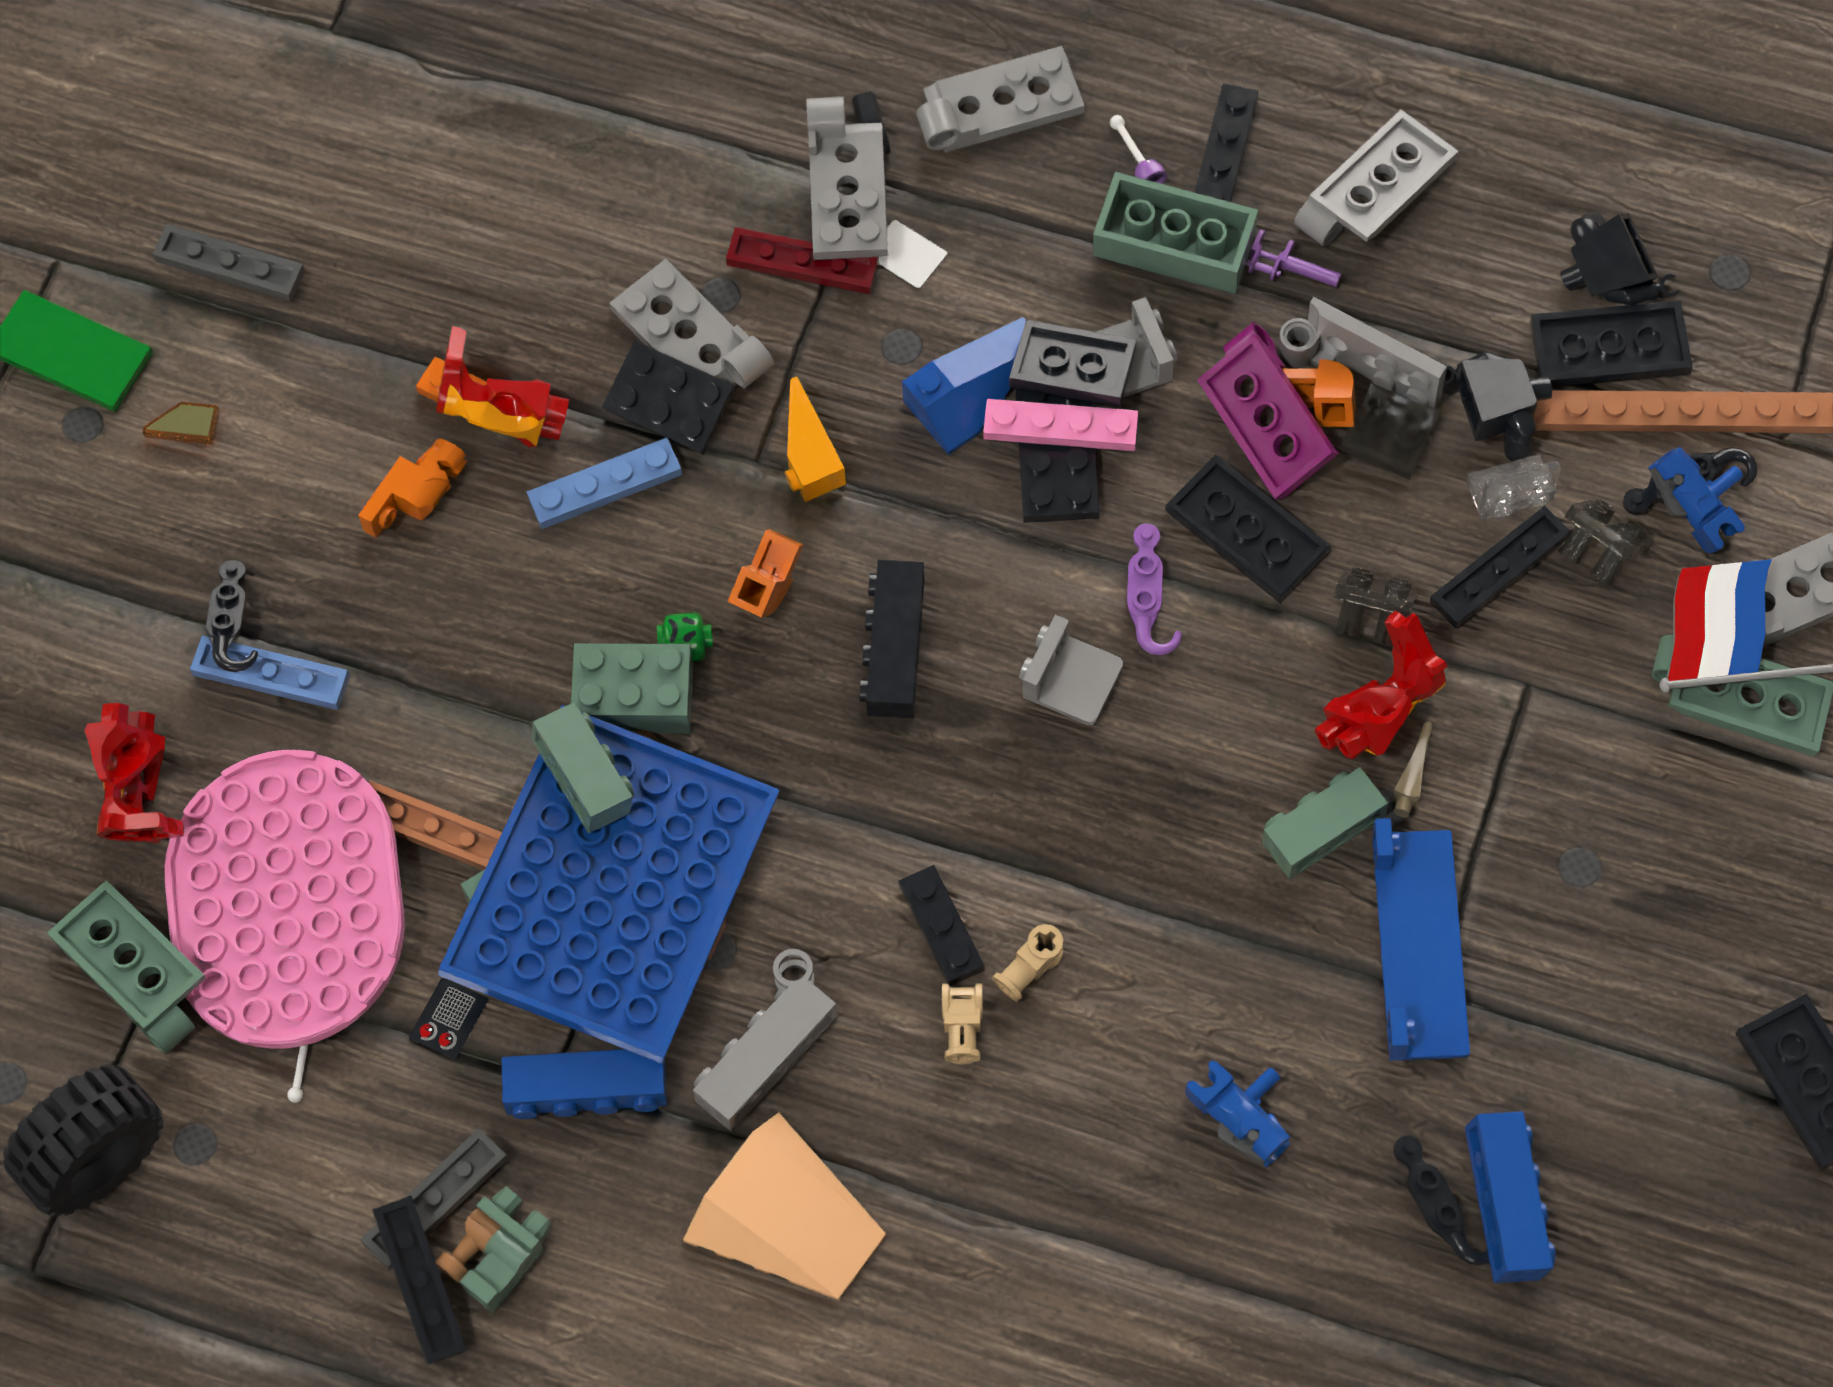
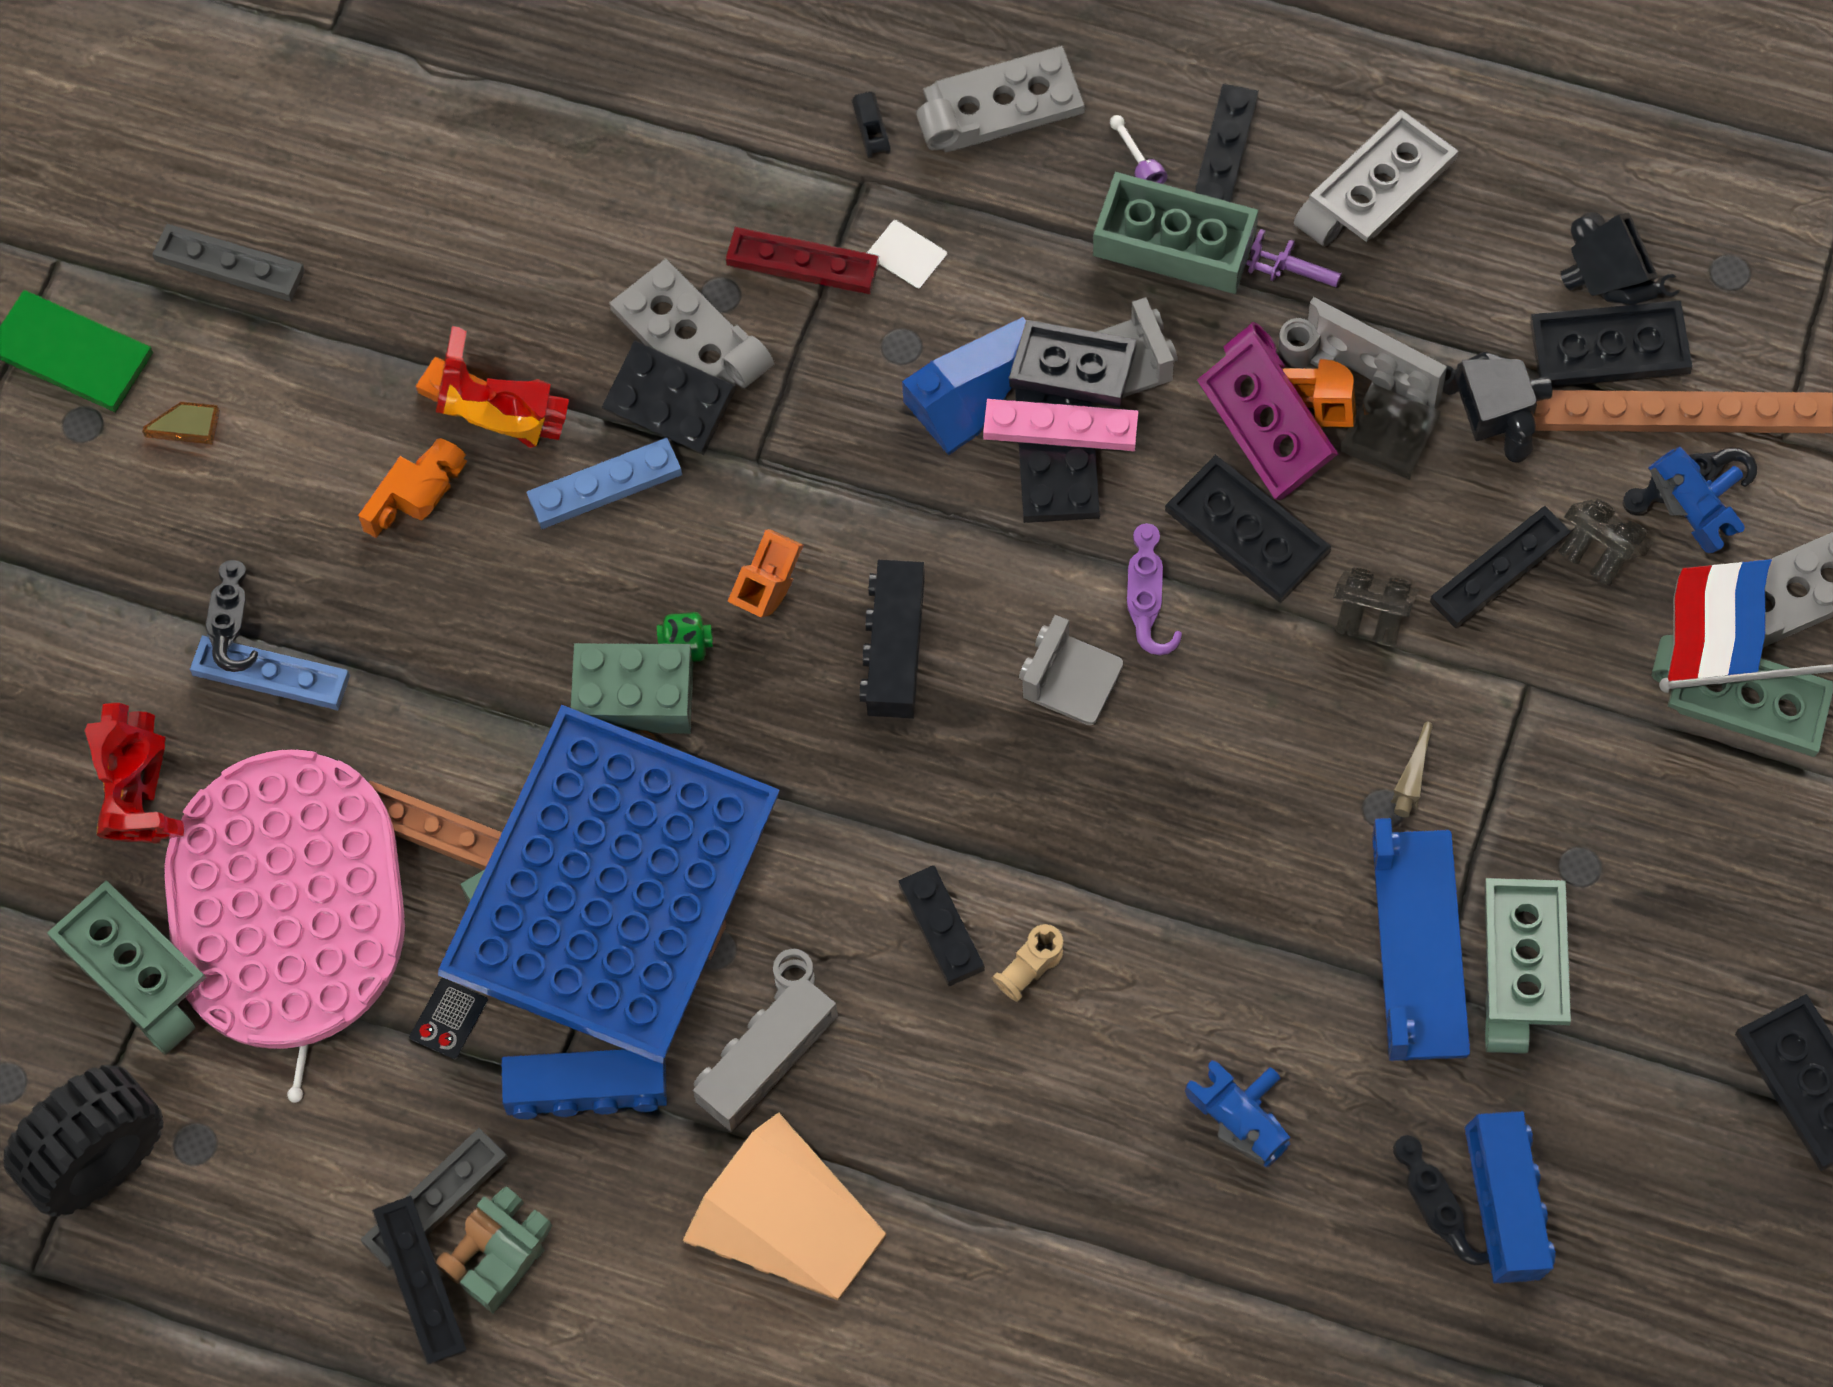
(582, 767): sand green brick -> none
(810, 454): light orange slope -> none
(826, 140): light grey hinge -> none
(962, 1016): tan connector -> none
(1323, 822): sand green brick -> none
(1375, 712): red hips -> none
(1506, 1007): none -> hinge
(1513, 486): clear bracket -> none

